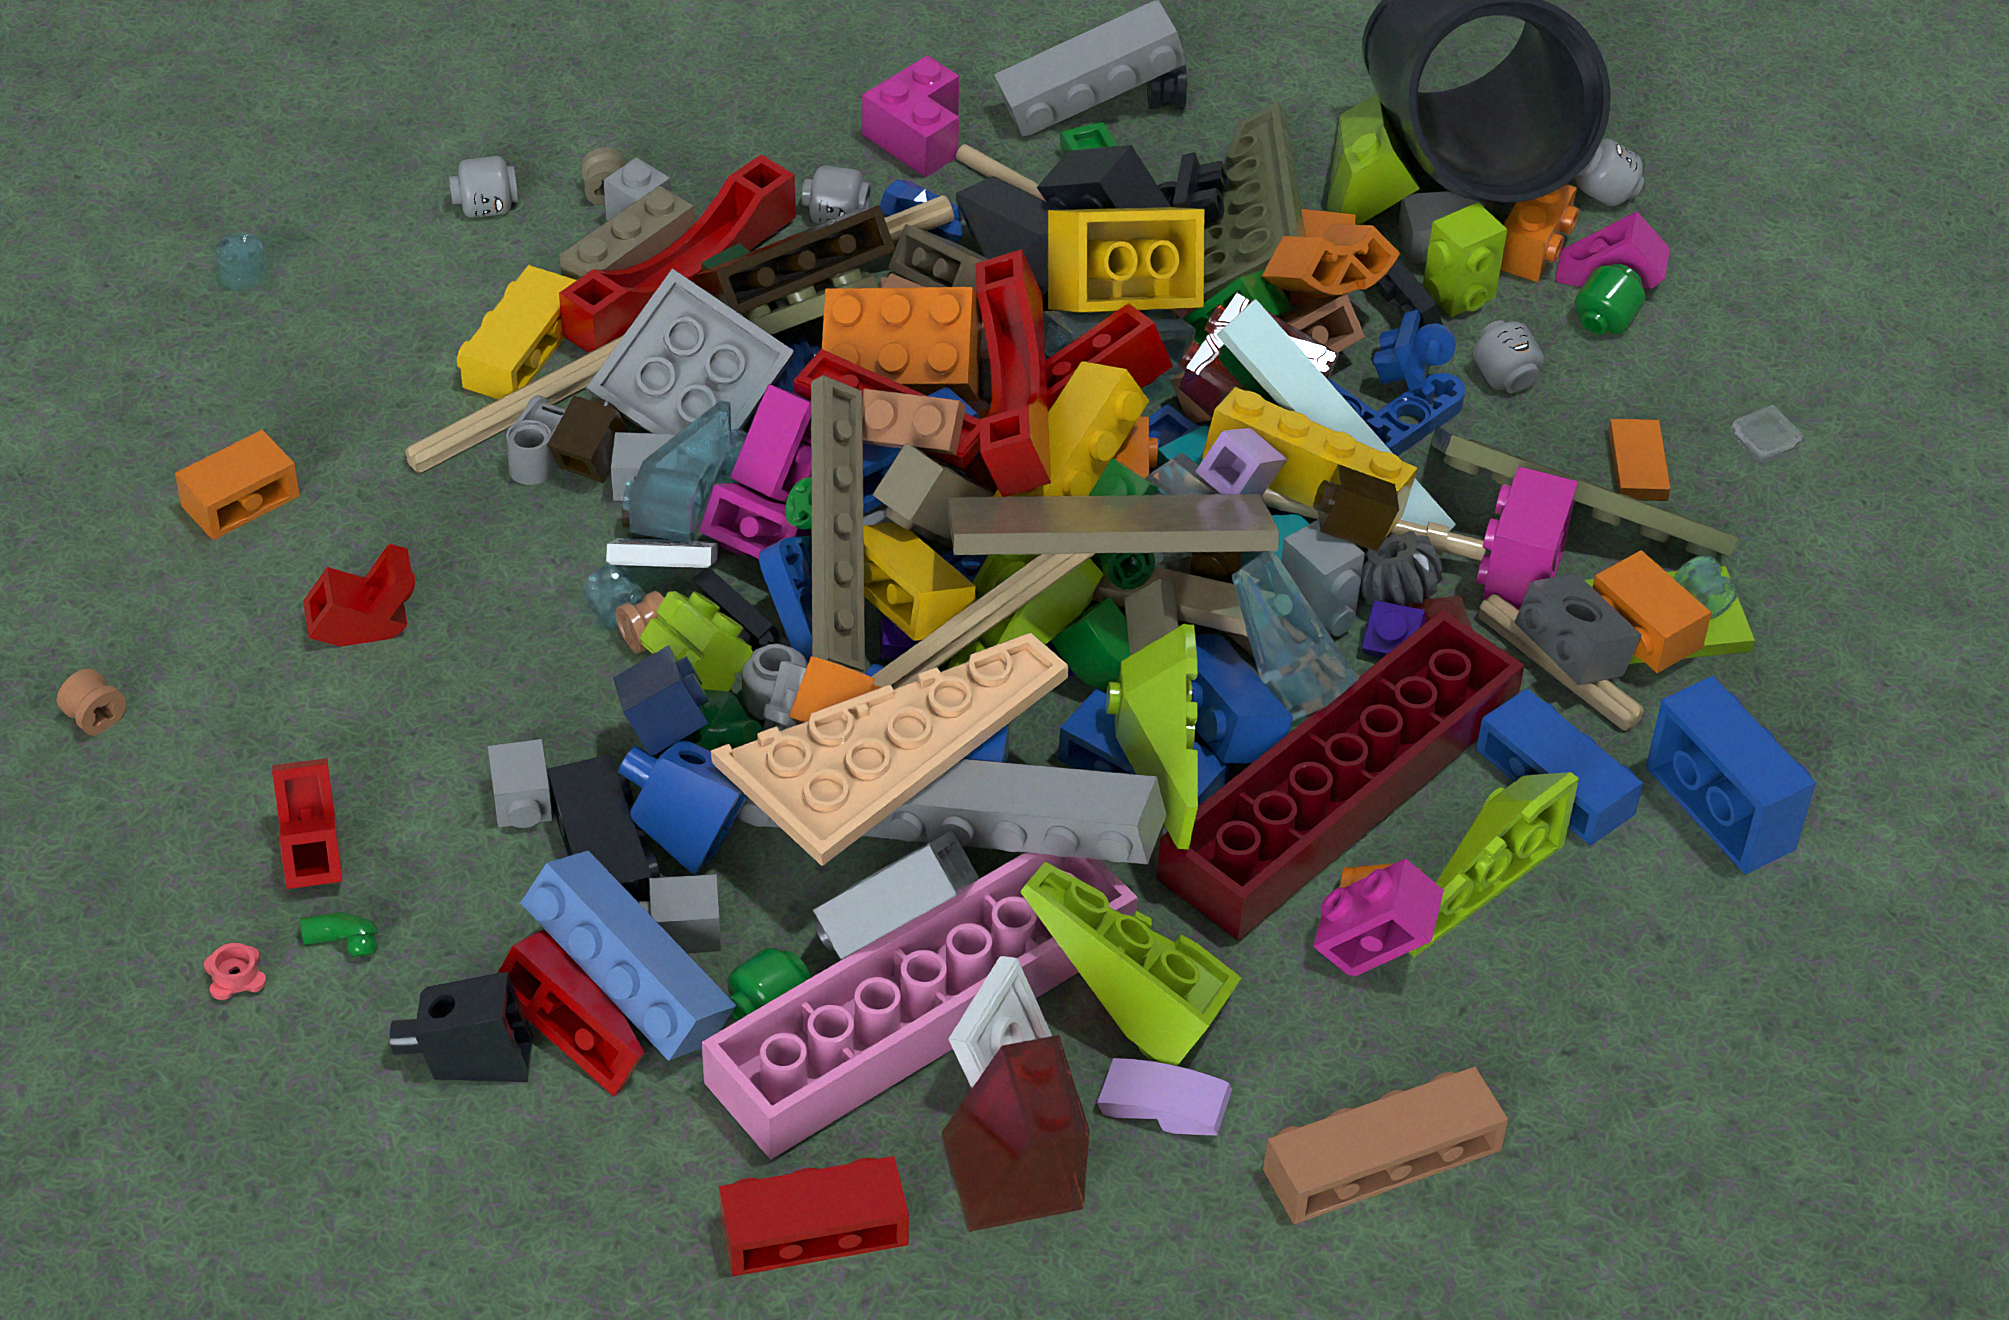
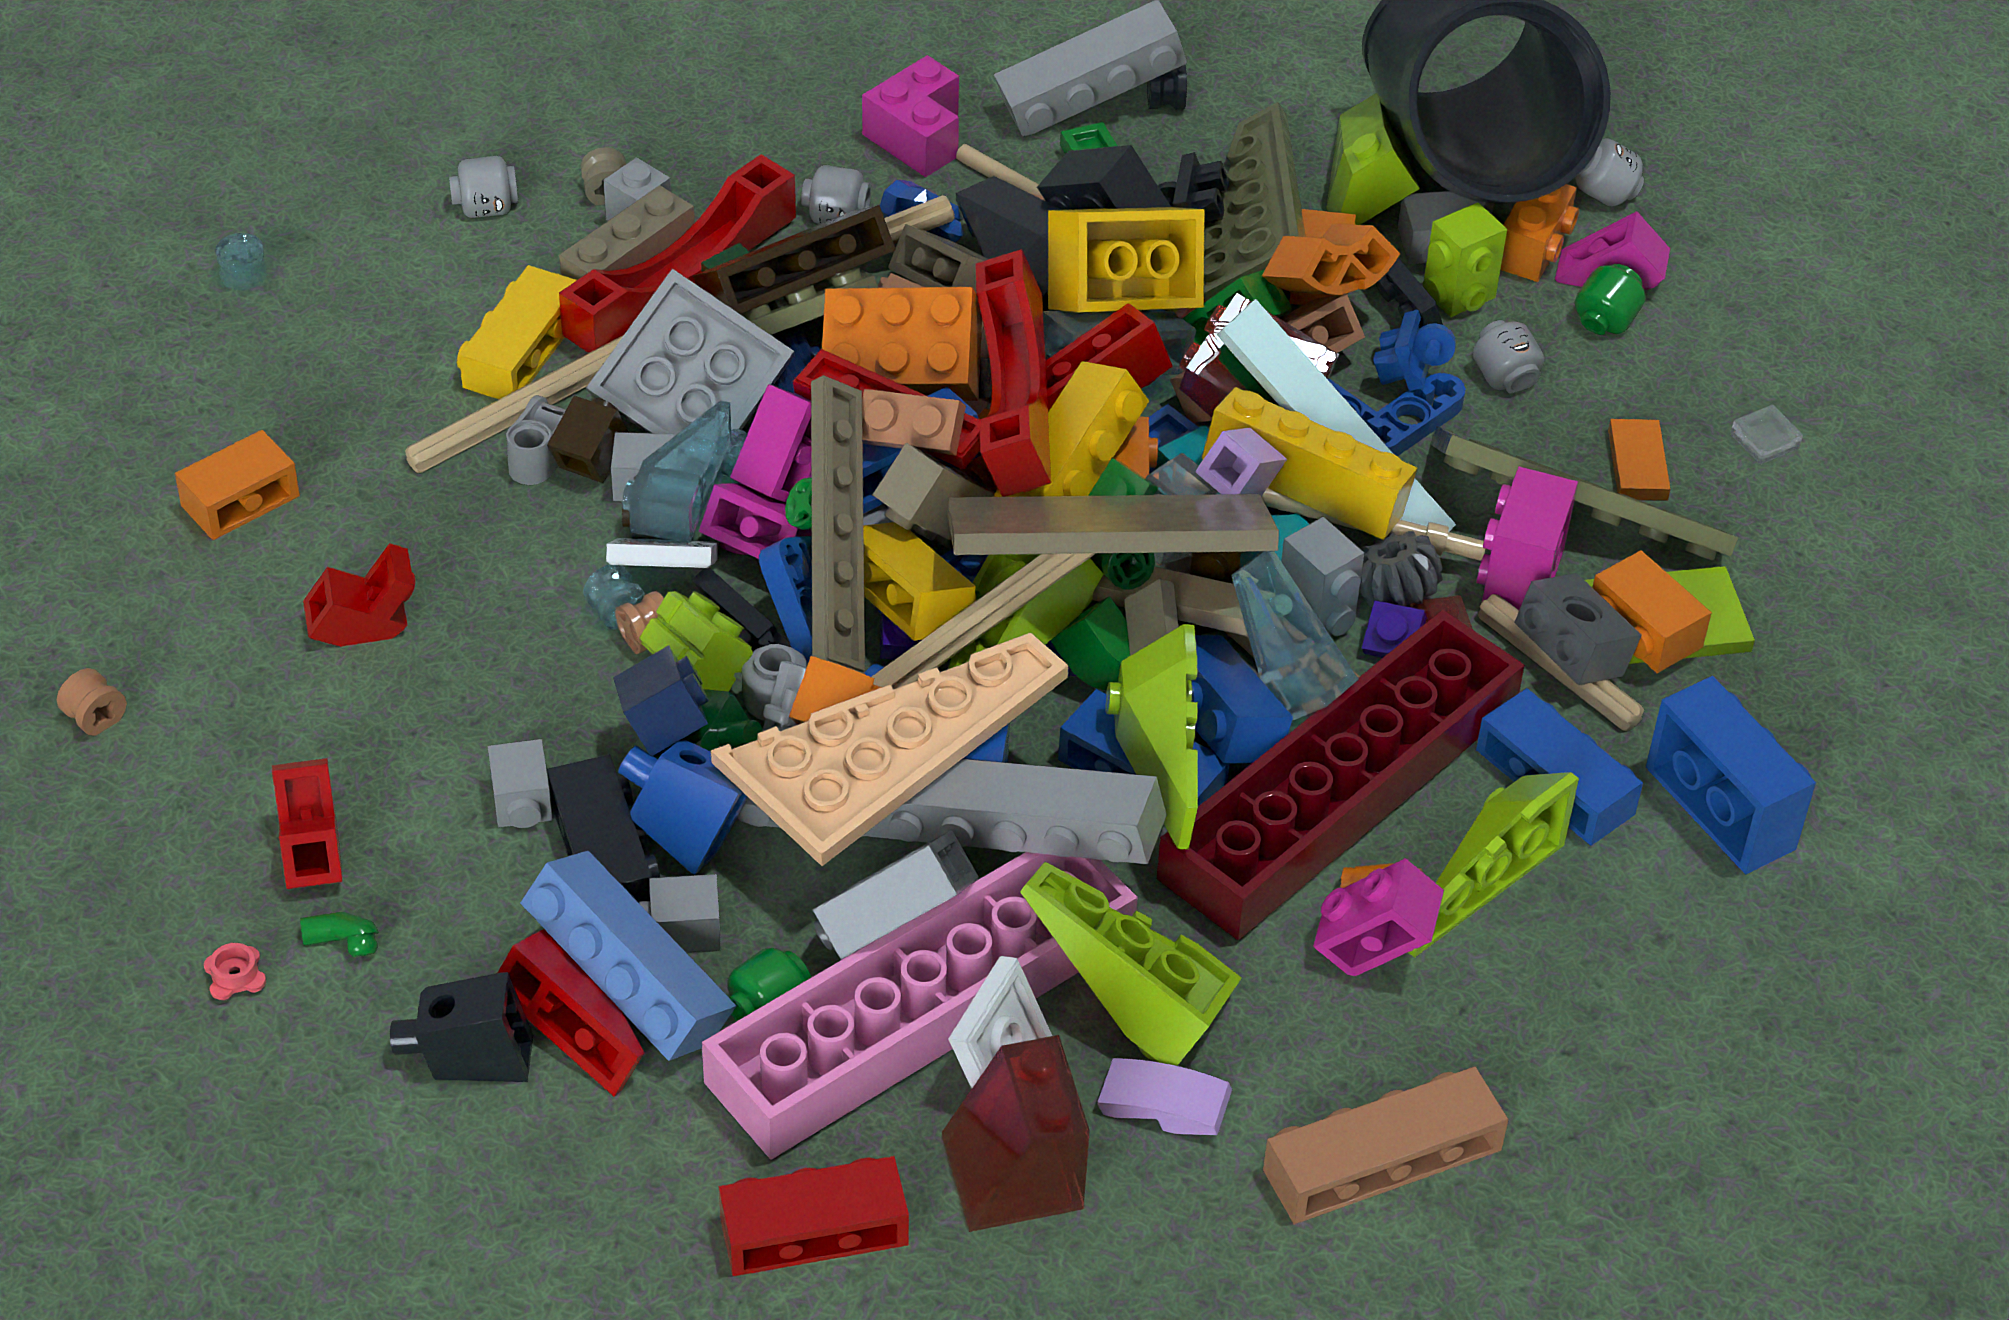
(1356, 507): dark brown brick -> none
(1704, 581): clear light blue wheel -> none

